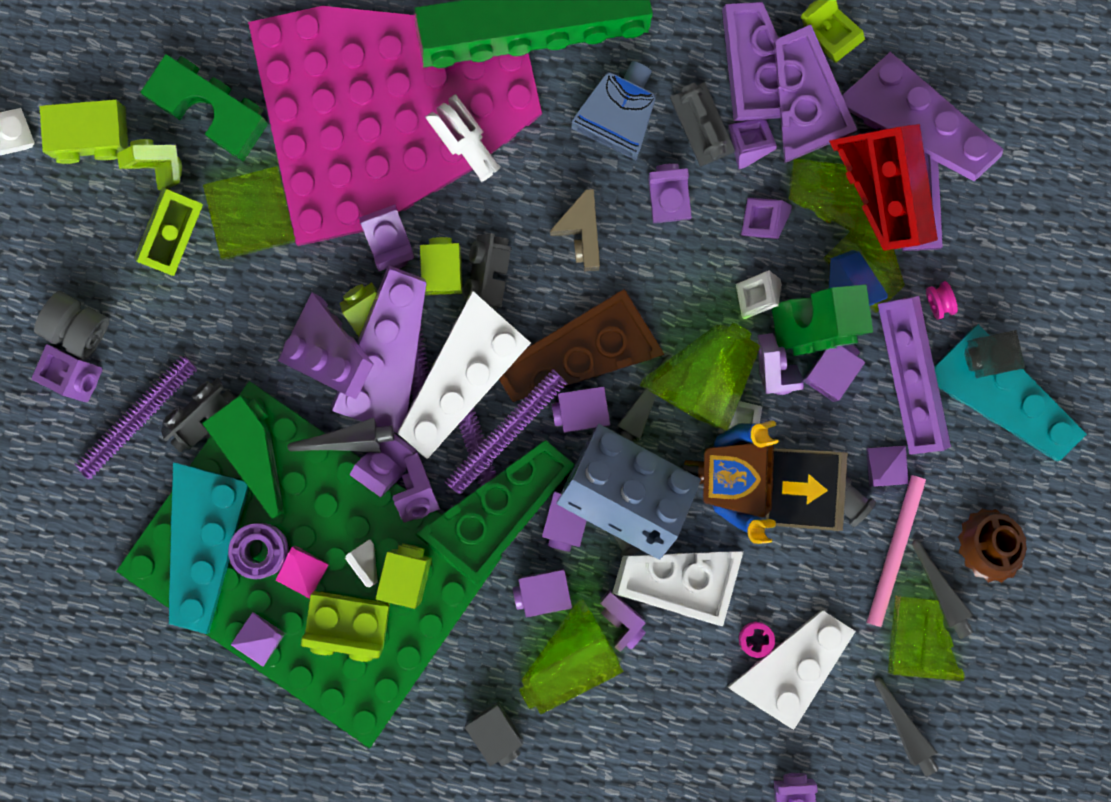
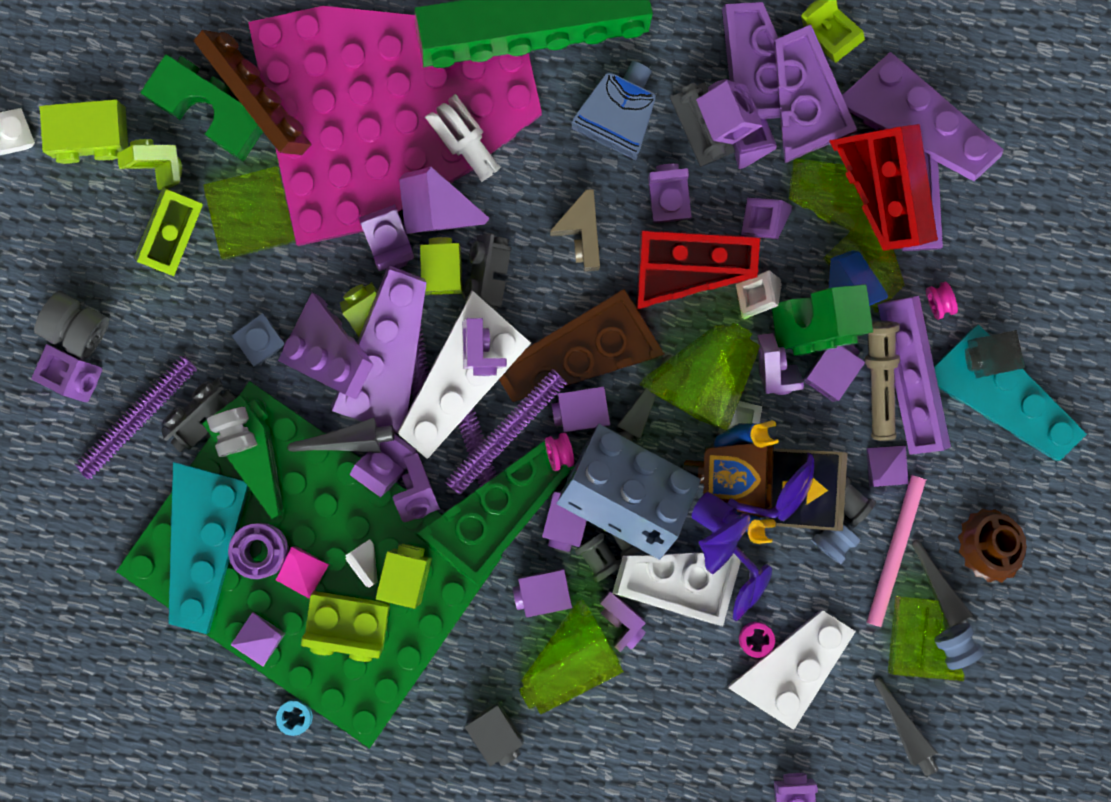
(233, 434): none -> light grey wheel
(258, 99): none -> reddish brown plate
(258, 340): none -> sand blue plate
(299, 728): none -> medium azure bush
(435, 204): none -> medium lavender slope
(475, 342): none -> medium lavender bracket
(559, 451): none -> dark pink bush
(598, 557): none -> dark grey bush
(691, 263): none -> red wedge
(729, 111): none -> medium lavender brick
(729, 528): none -> dark purple plant
(836, 543): none -> sand blue wheel
(882, 361): none -> dark tan pin
(959, 646): none -> sand blue wheel

